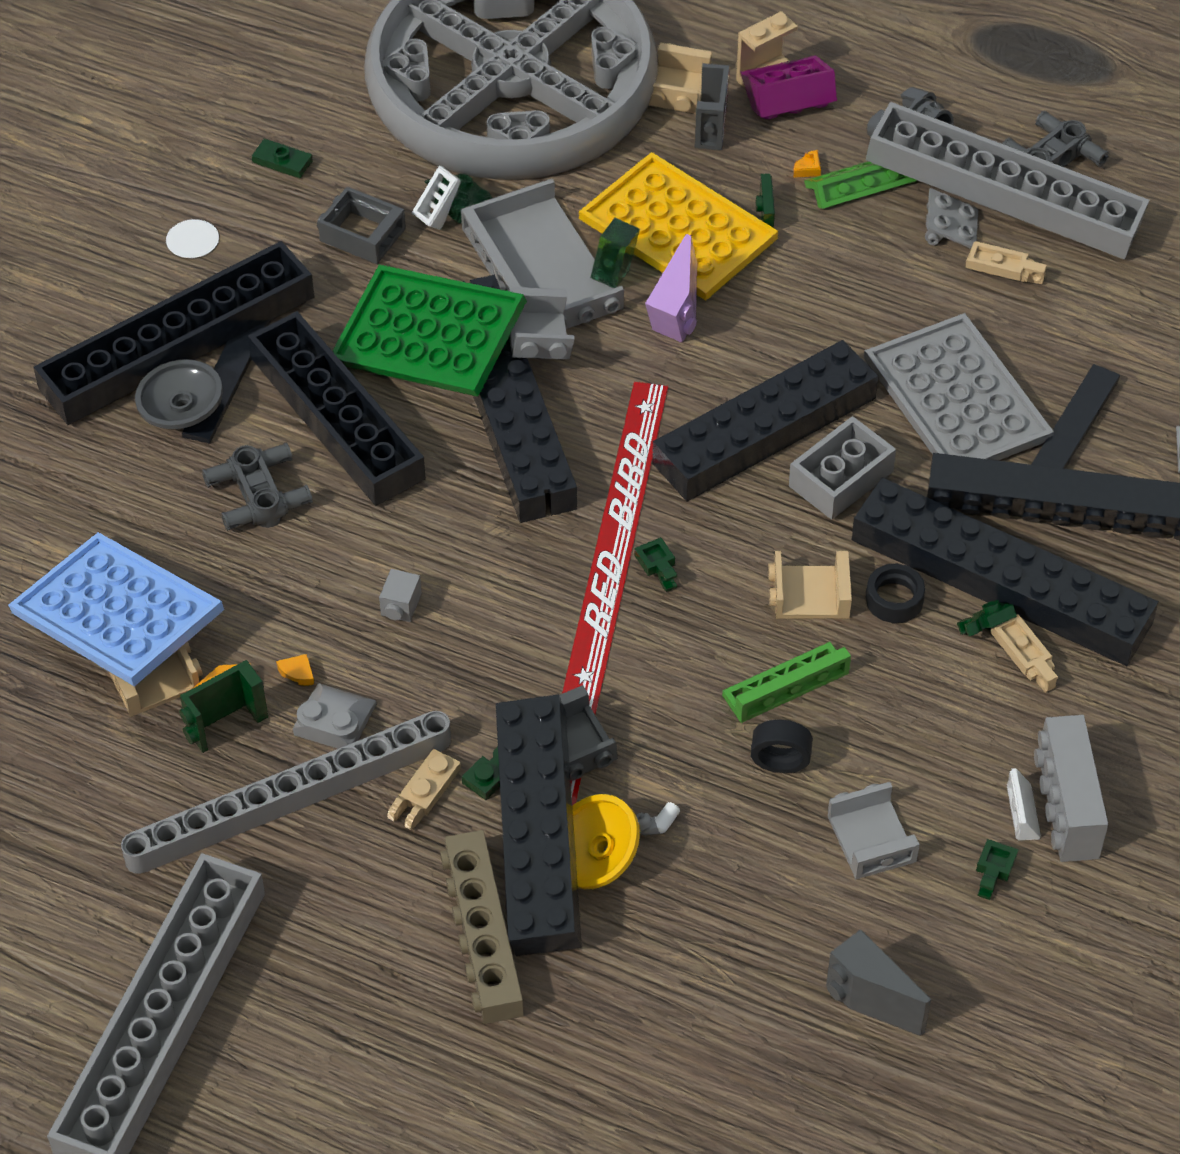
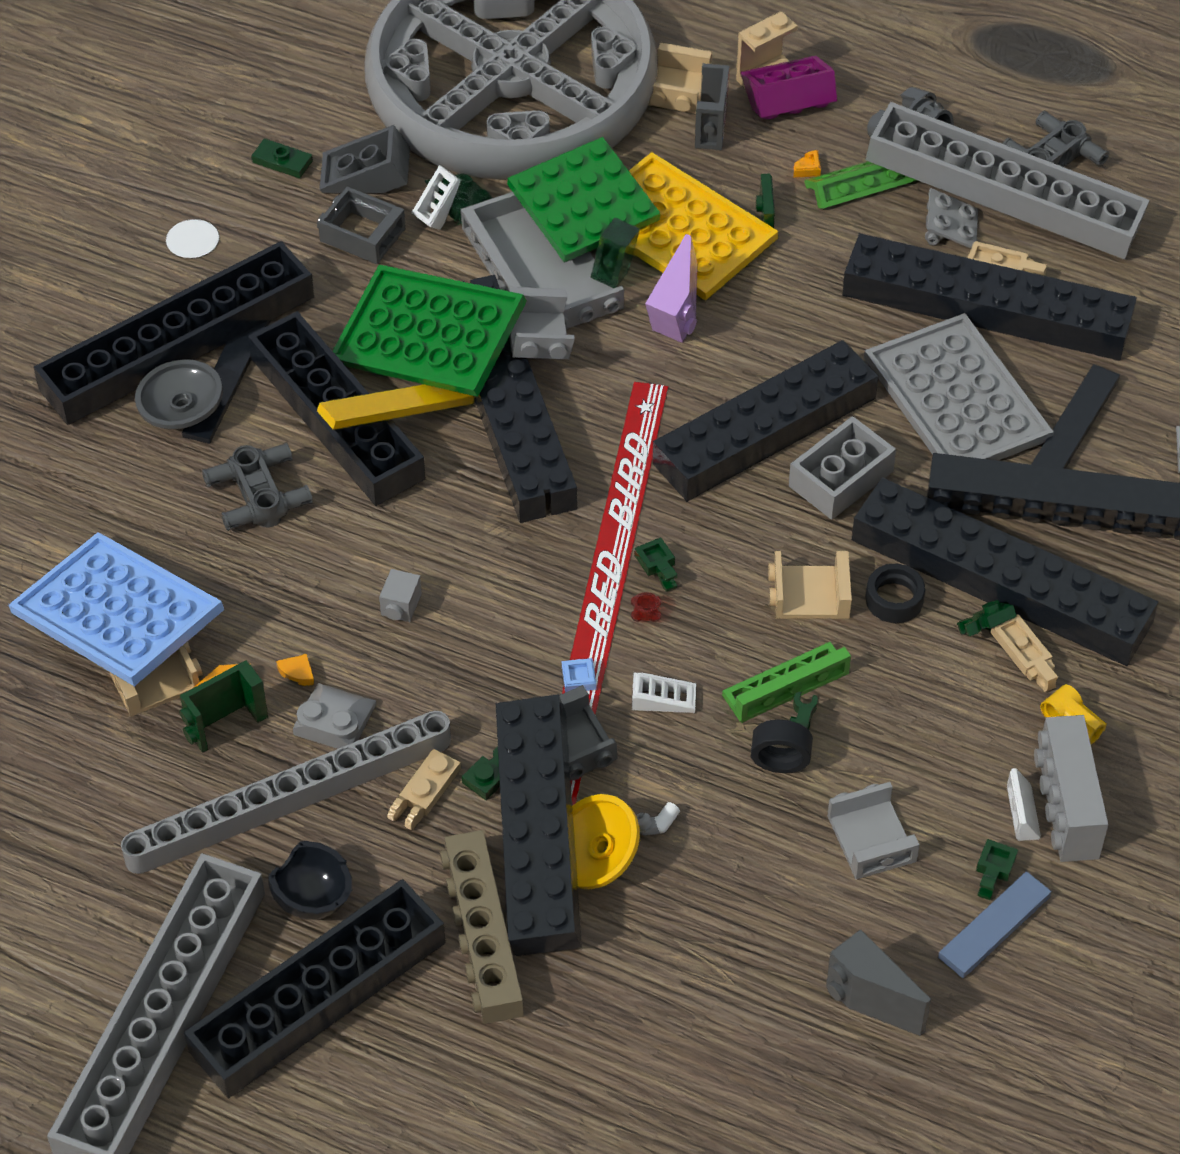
(311, 881): none -> black cylinder
(315, 988): none -> black brick
(367, 164): none -> dark grey slope
(389, 405): none -> yellow tile
(578, 673): none -> light blue tile
(579, 197): none -> green plate
(649, 601): none -> clear red plate
(662, 703): none -> white slope
(804, 711): none -> dark green plate
(990, 296): none -> black brick
(994, 924): none -> sand blue tile
(1068, 702): none -> yellow piece

